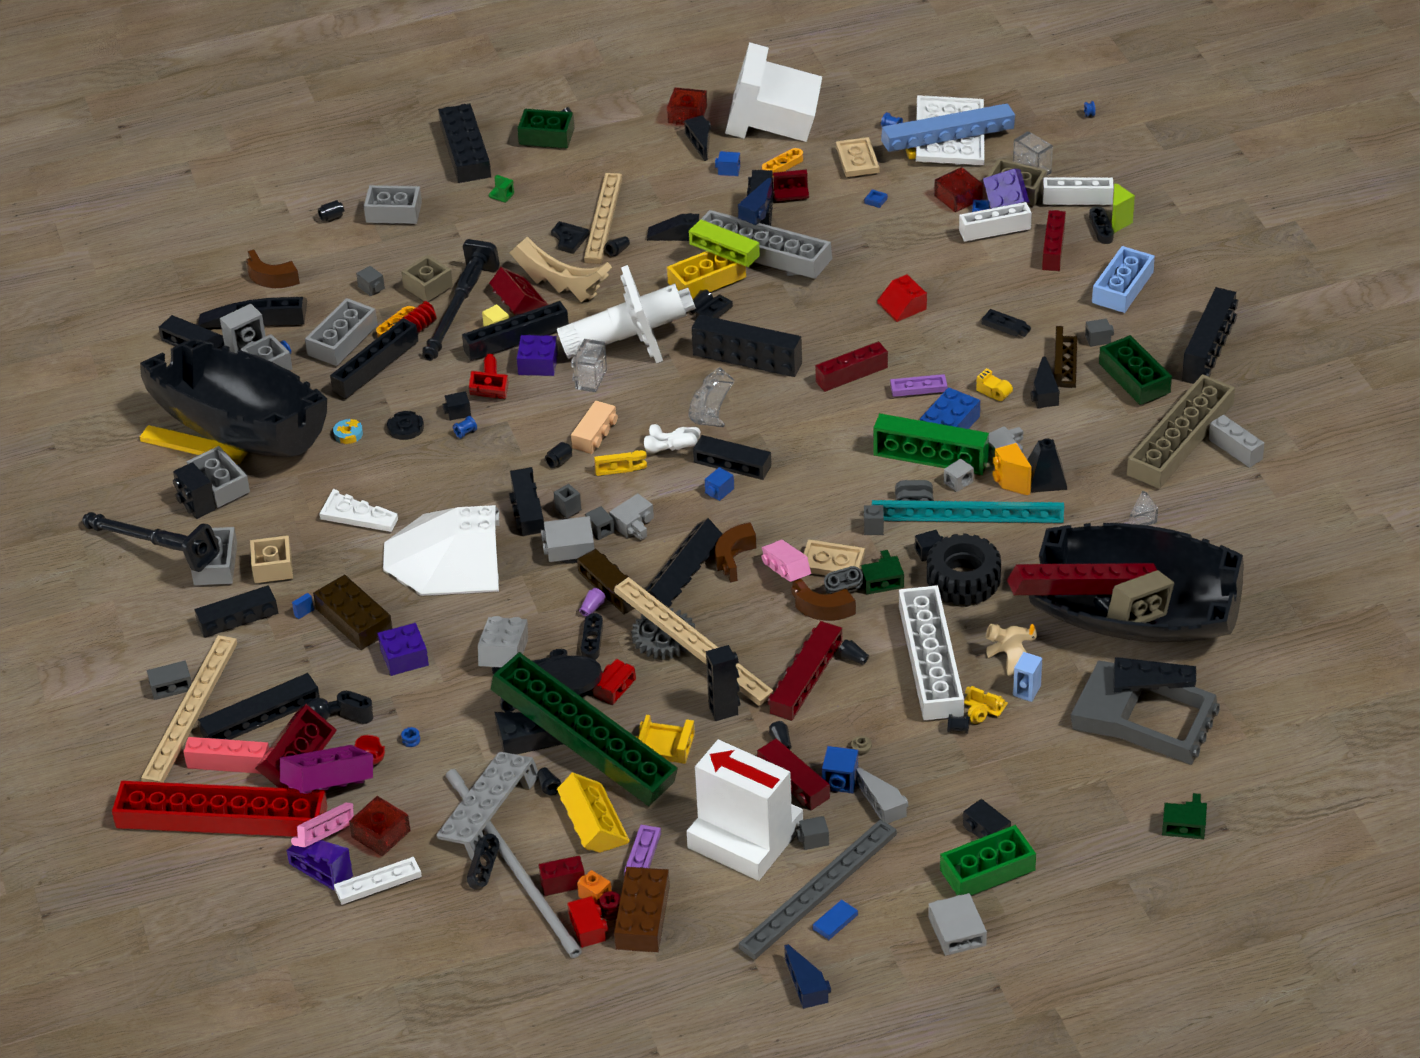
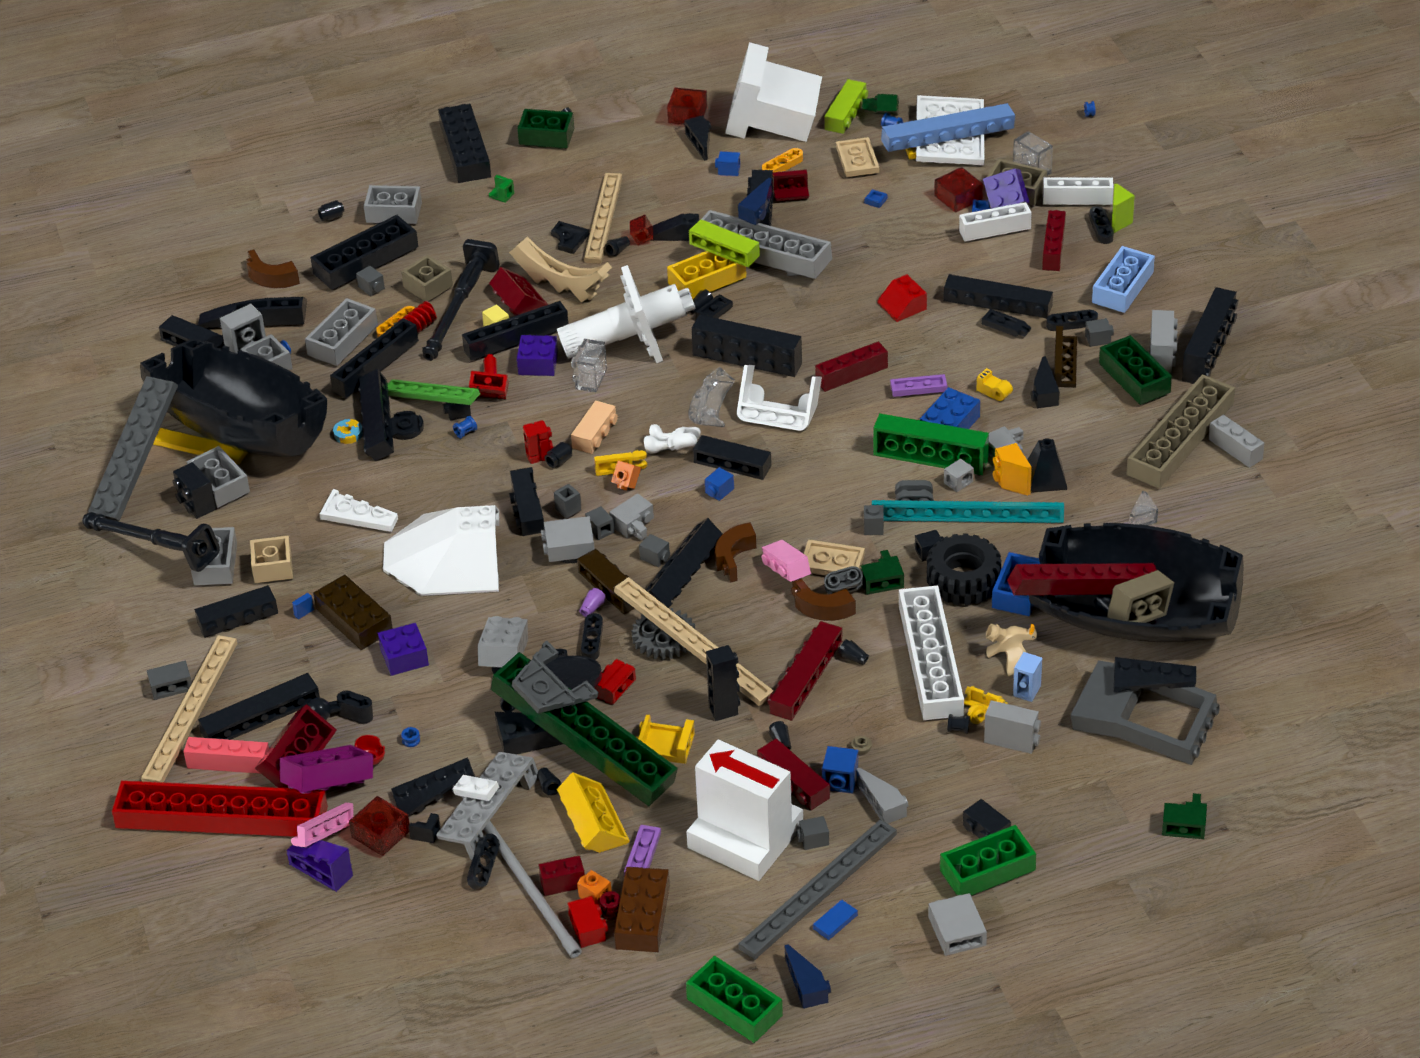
(133, 448): none -> dark grey plate
(368, 248): none -> black brick
(376, 415): none -> black brick
(377, 880): white plate -> none
(420, 791): none -> black wing
(425, 831): none -> black panel
(432, 392): none -> bright green tile
(476, 788): none -> white plate
(537, 441): none -> red brick
(543, 688): none -> dark grey wing
(626, 475): none -> orange brick
(641, 230): none -> clear red brick
(654, 550): none -> dark grey brick
(734, 999): none -> green brick
(756, 410): none -> white windscreen
(845, 106): none -> lime brick
(882, 104): none -> dark green hinge
(998, 296): none -> black brick
(1002, 594): none -> blue brick
(1012, 727): none -> light grey brick
(1057, 319): none -> black beam
(1164, 338): none -> light grey brick

